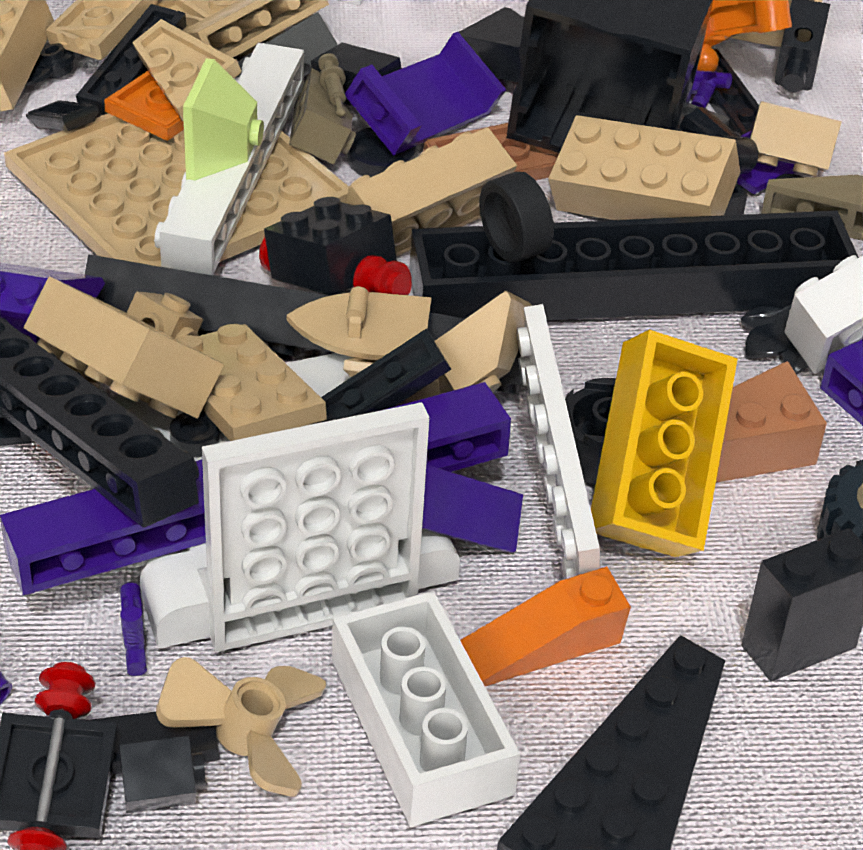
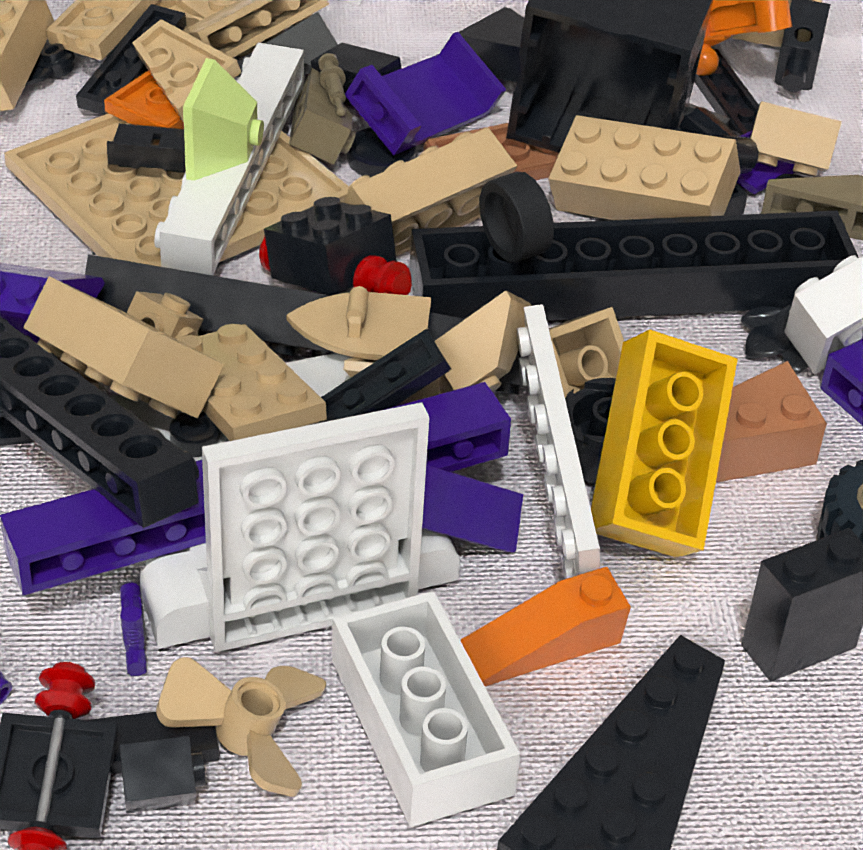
(63, 115): black tile -> none
(135, 148): none -> black piece
(587, 348): none -> tan slope
(705, 84): dark purple hose -> none

